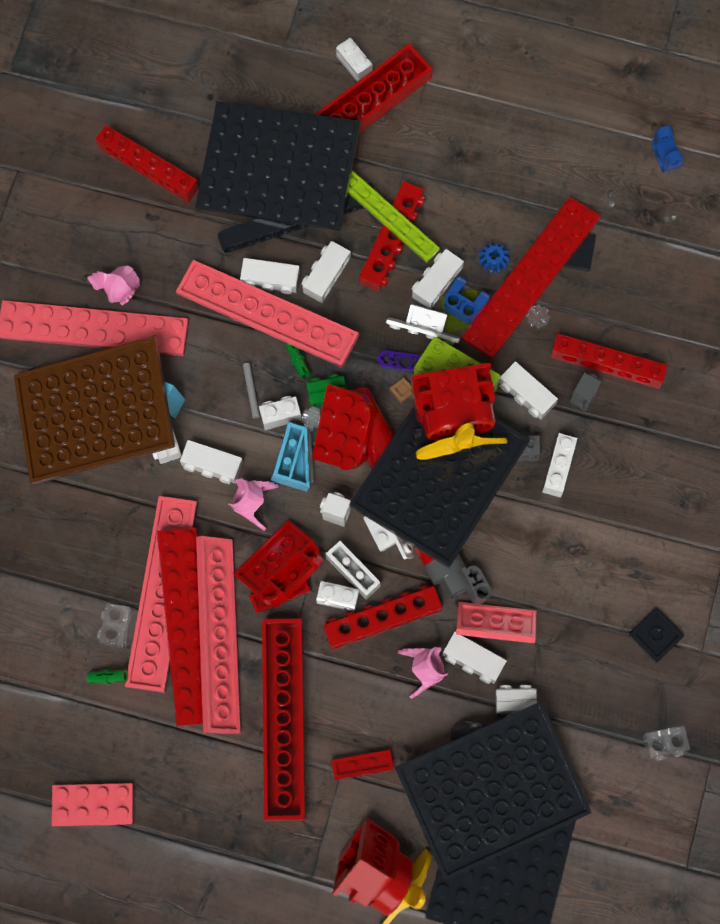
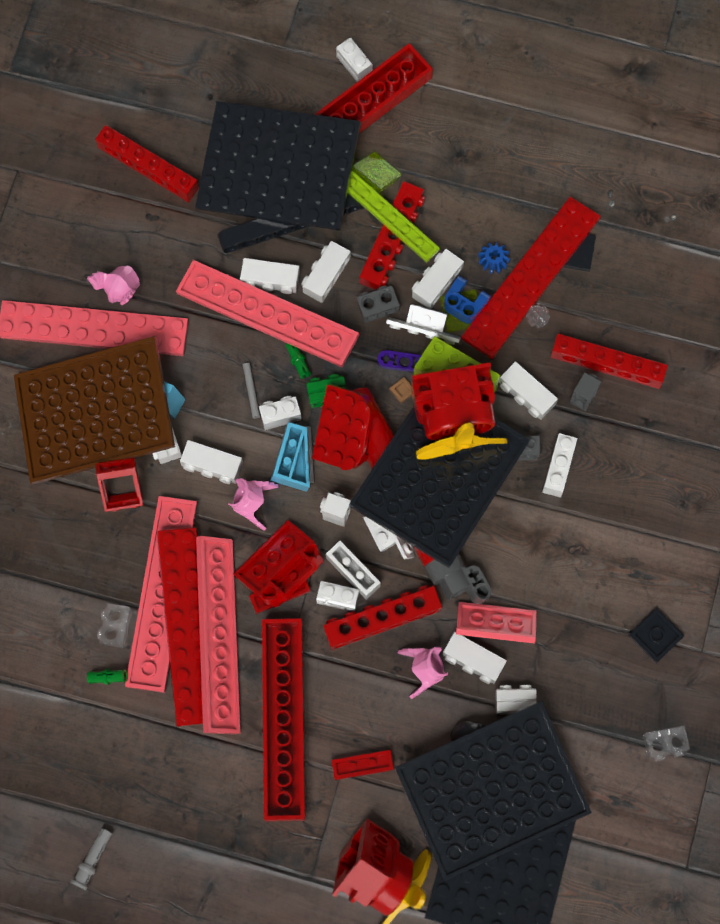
(86, 868): none -> light grey pin
(92, 804): coral plate -> none
(115, 469): none -> red window
(311, 418): clear gear -> none
(376, 172): none -> clear neon green tile
(380, 308): none -> dark grey brick
(666, 150): blue piece -> none

